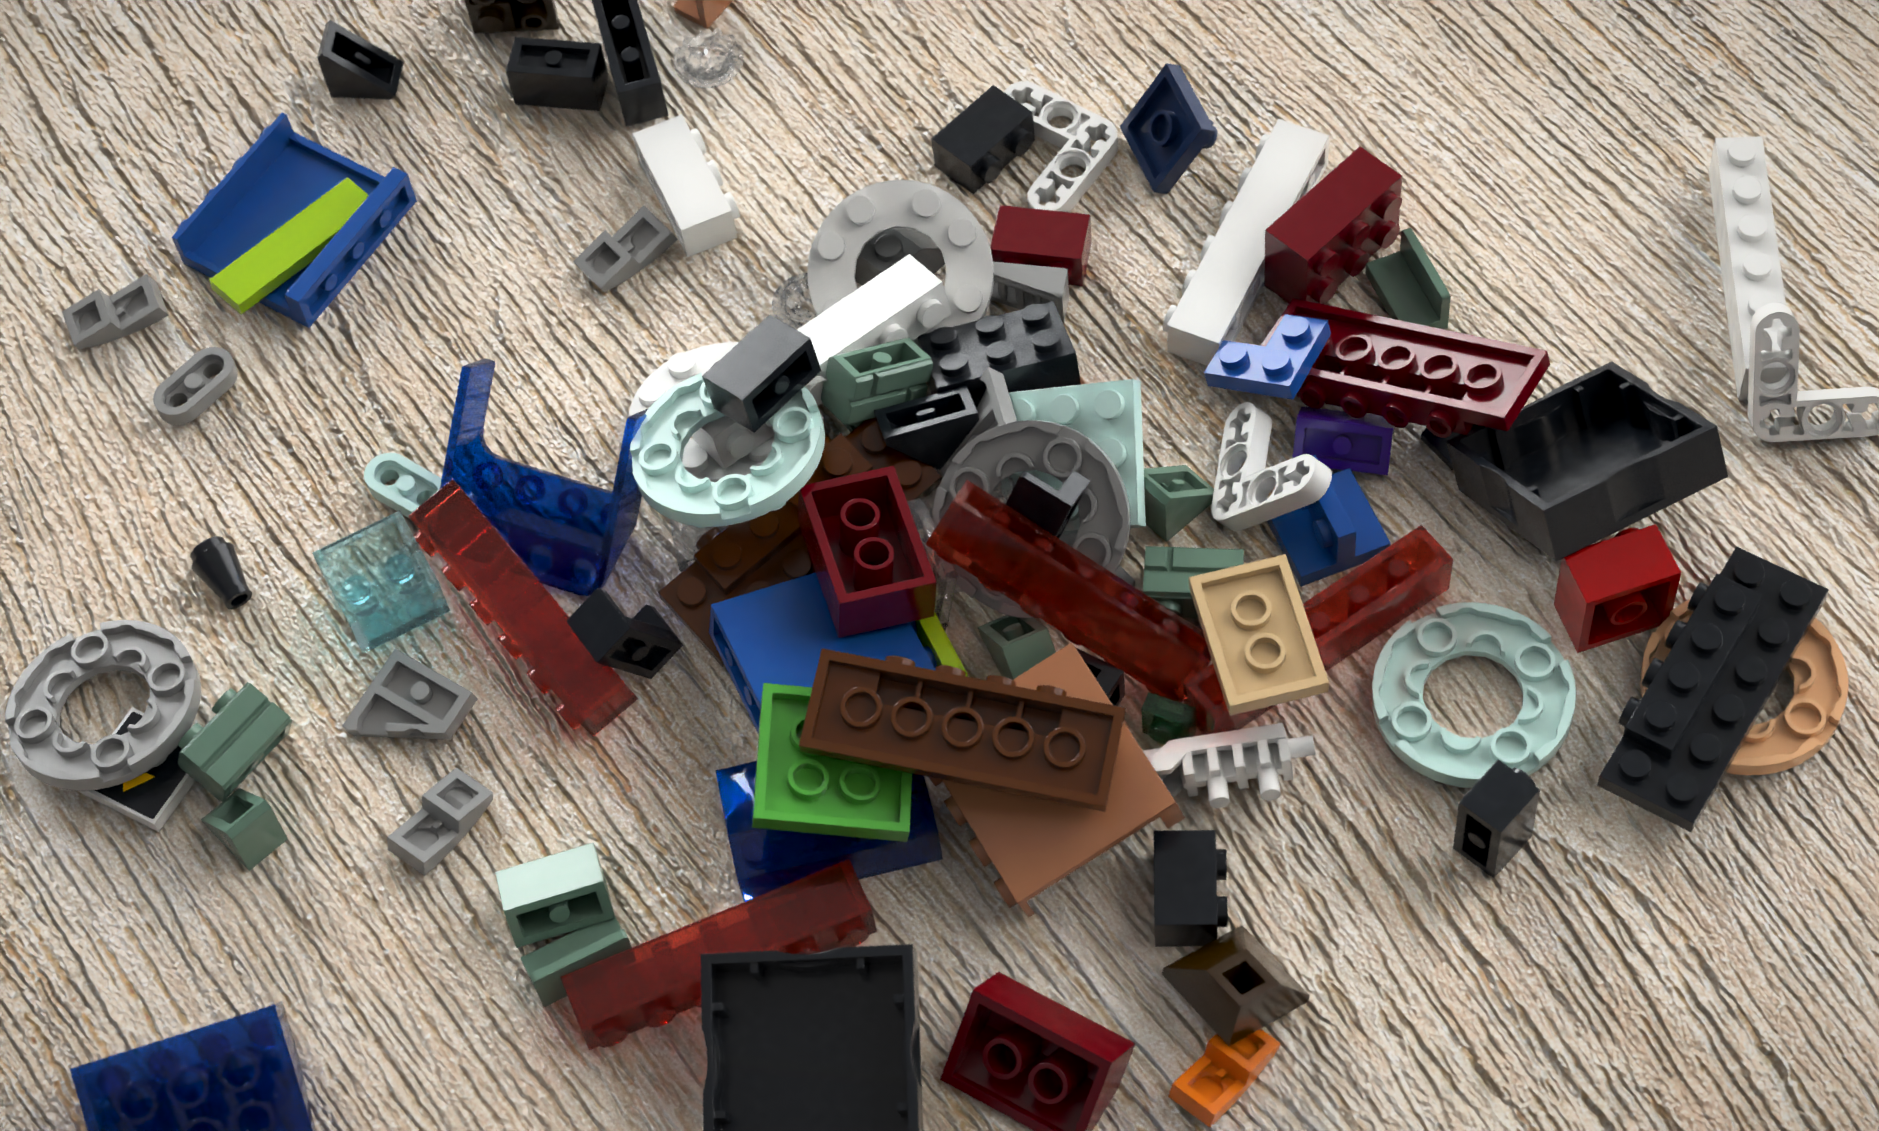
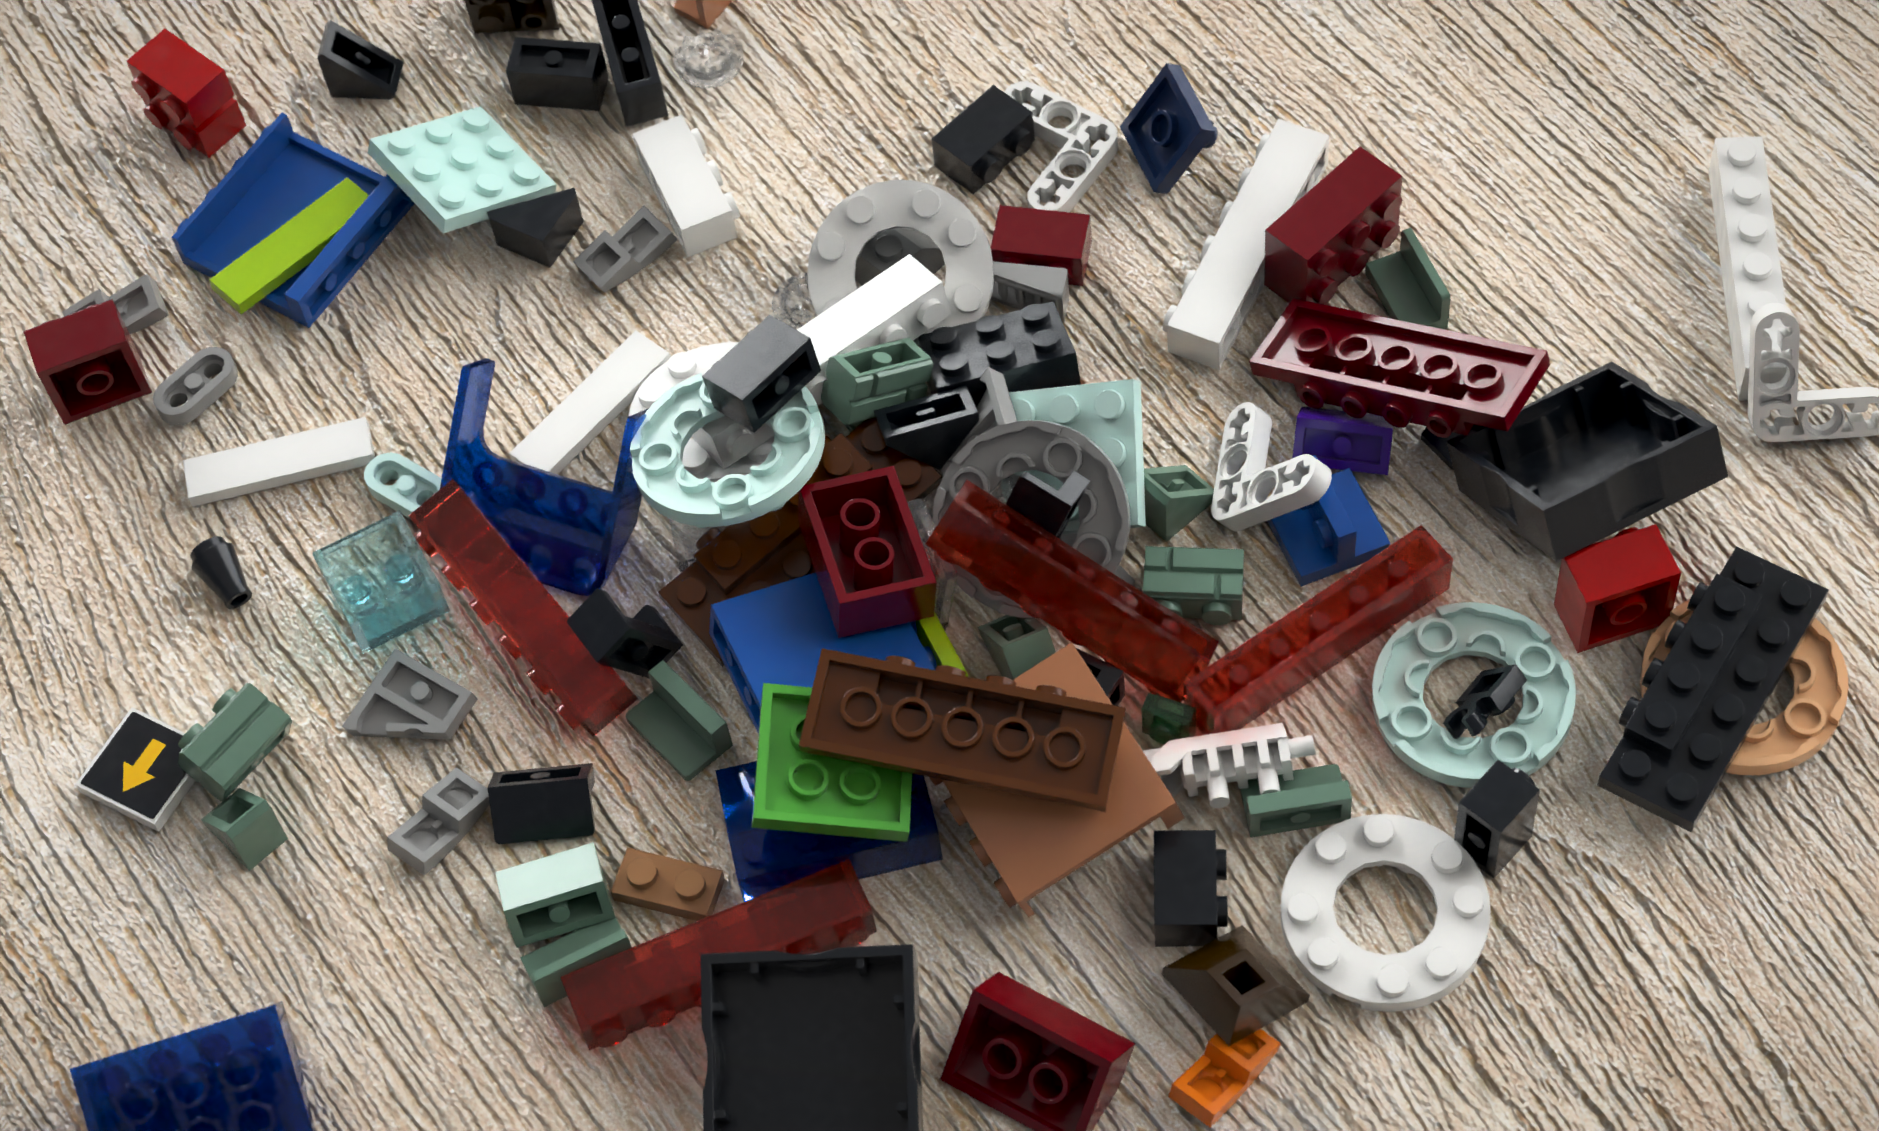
(57, 671): light grey plate -> none
(87, 361): none -> dark red brick
(185, 93): none -> red piece
(278, 461): none -> white tile
(460, 168): none -> light aqua plate
(538, 226): none -> black slope
(542, 803): none -> black panel
(591, 405): none -> white tile
(667, 885): none -> medium nougat plate
(679, 723): none -> sand green panel
(1258, 635): tan plate -> none
(1273, 368): plate -> none
(1308, 801): none -> sand green panel
(1371, 978): none -> white plate
(1487, 695): none -> black plate

